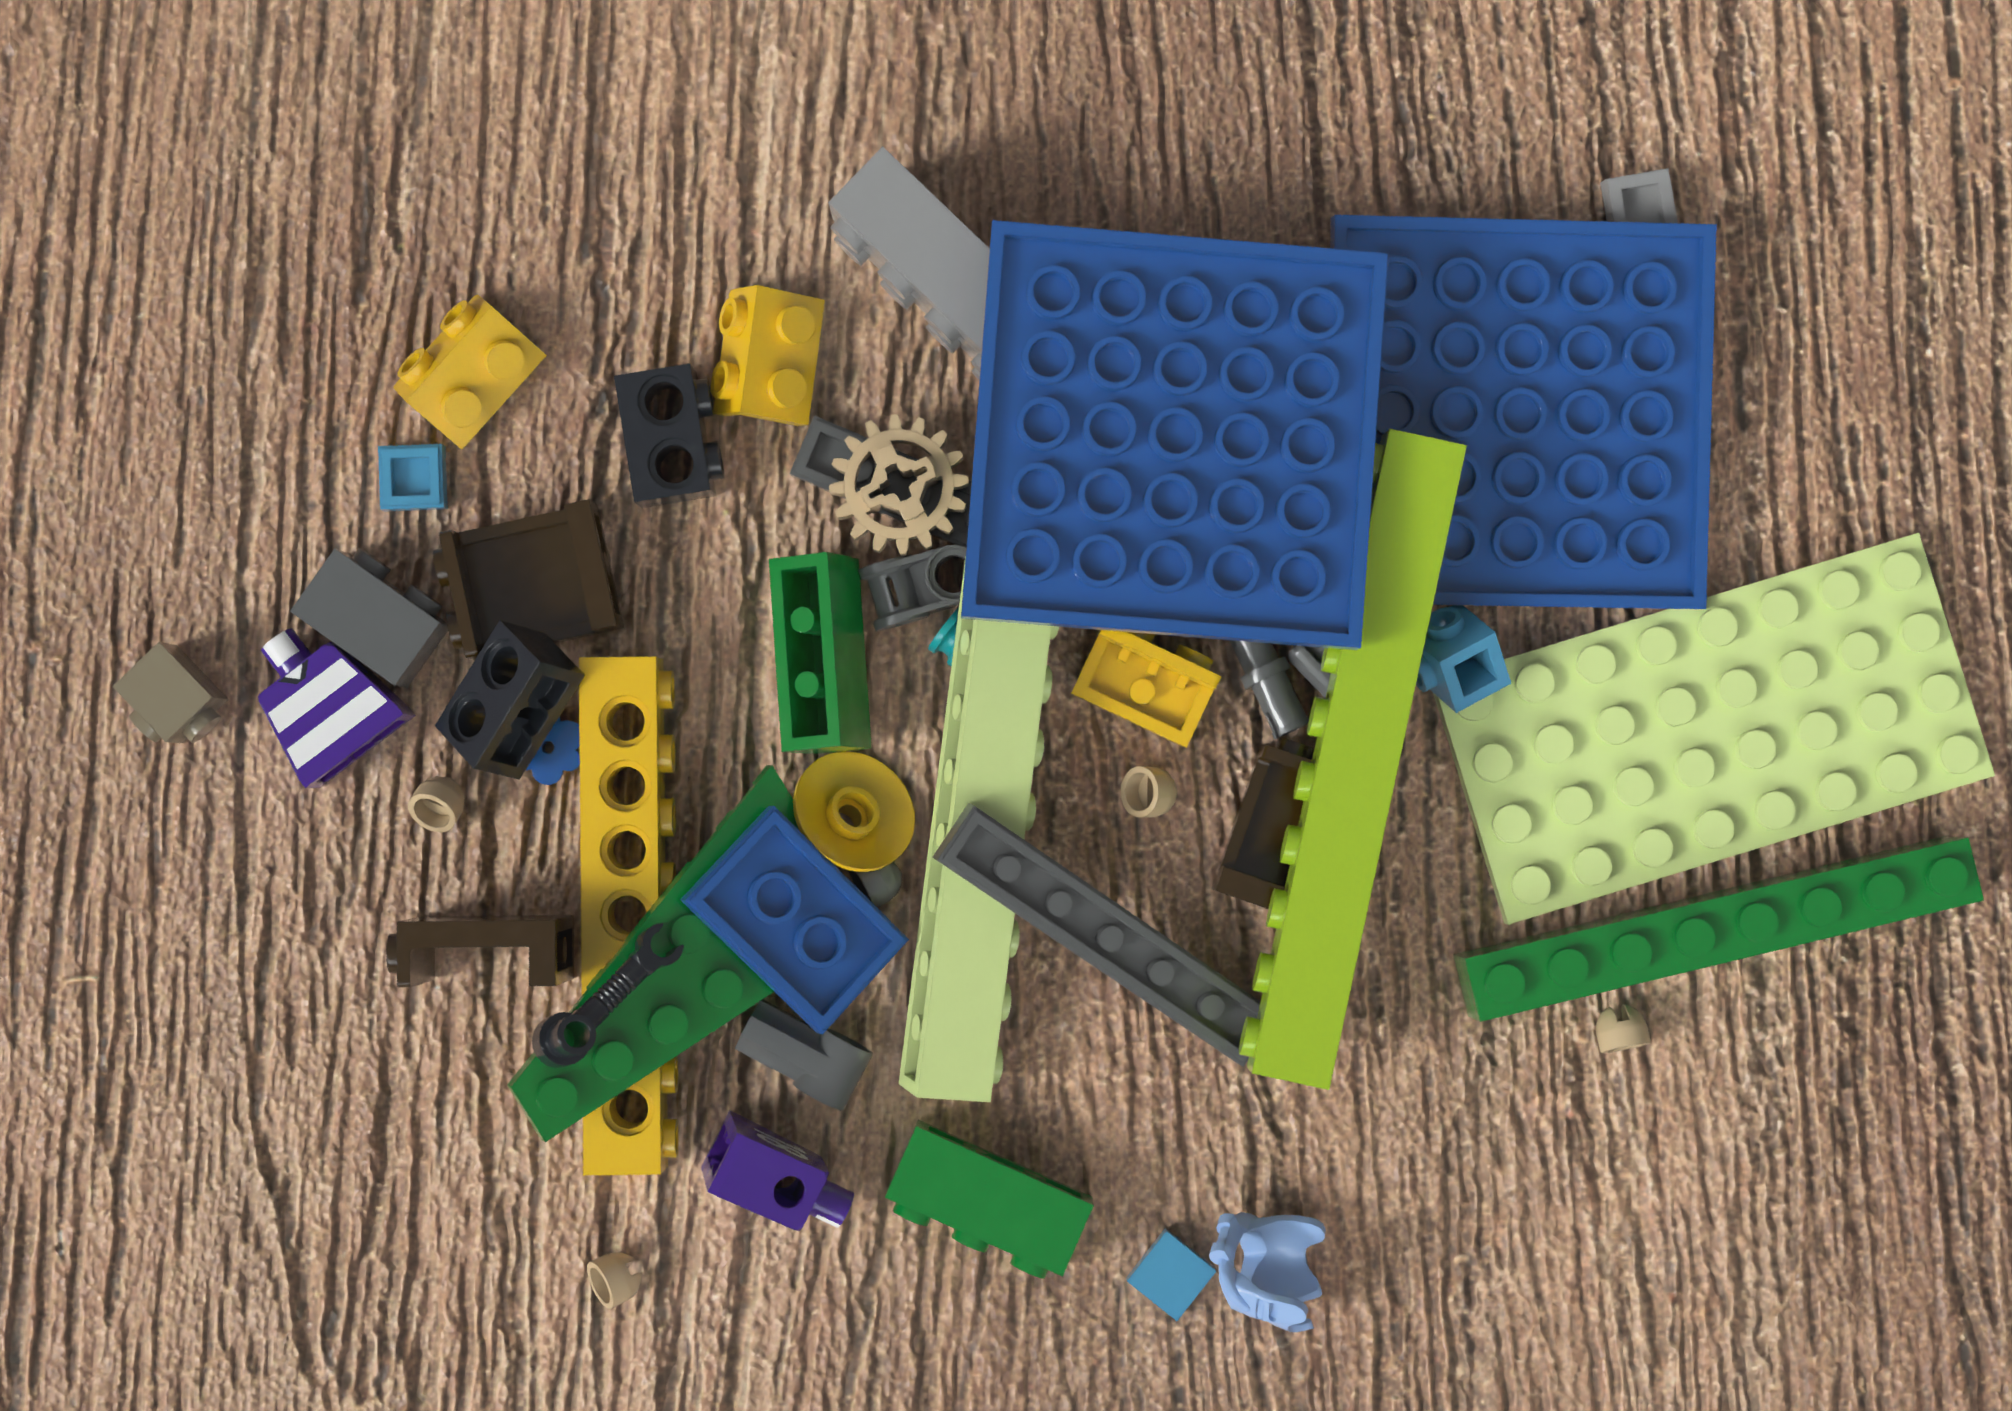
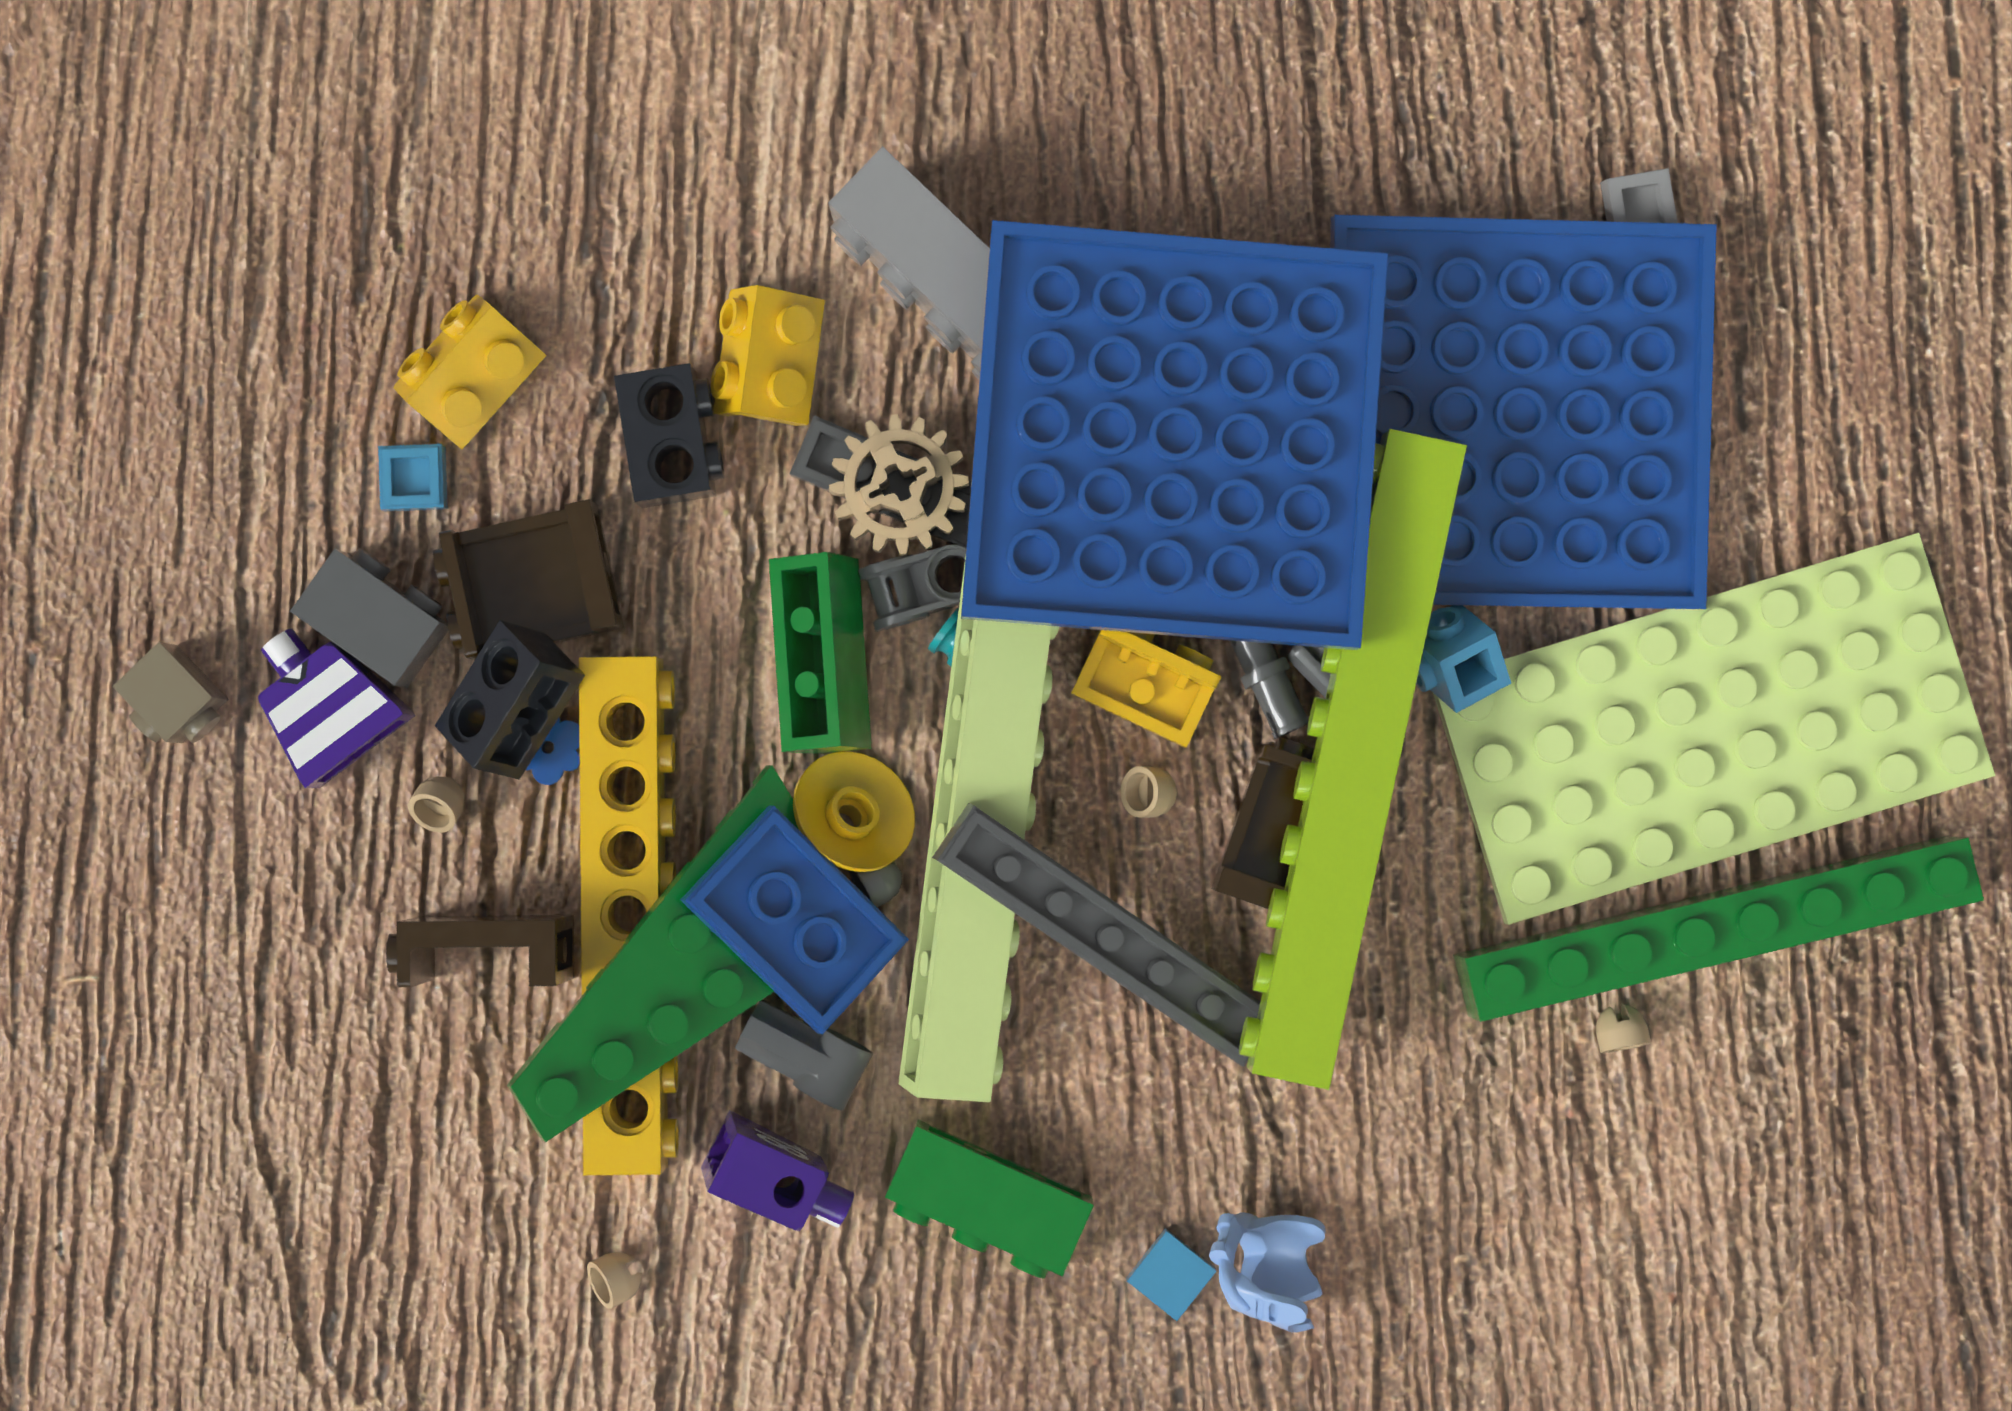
(548, 1035): black brick -> none

